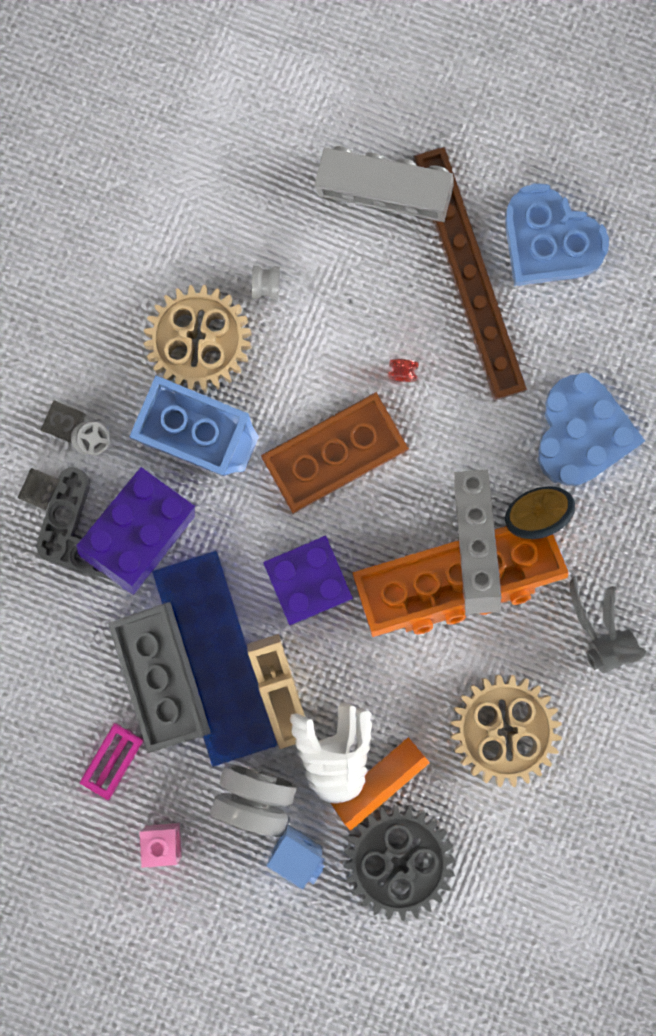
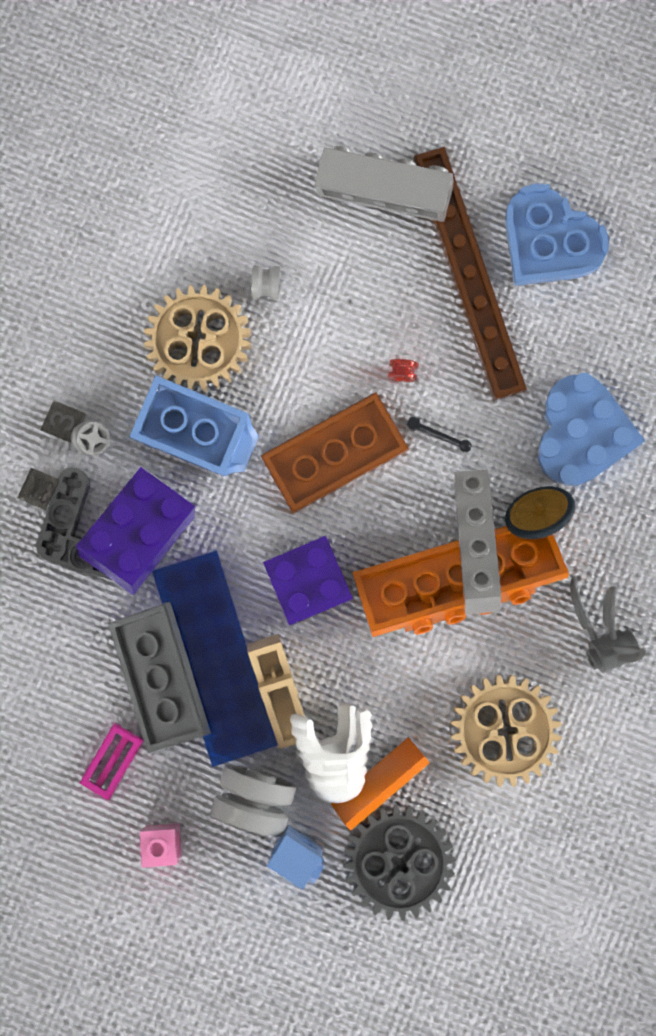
(414, 424): none -> black hinge

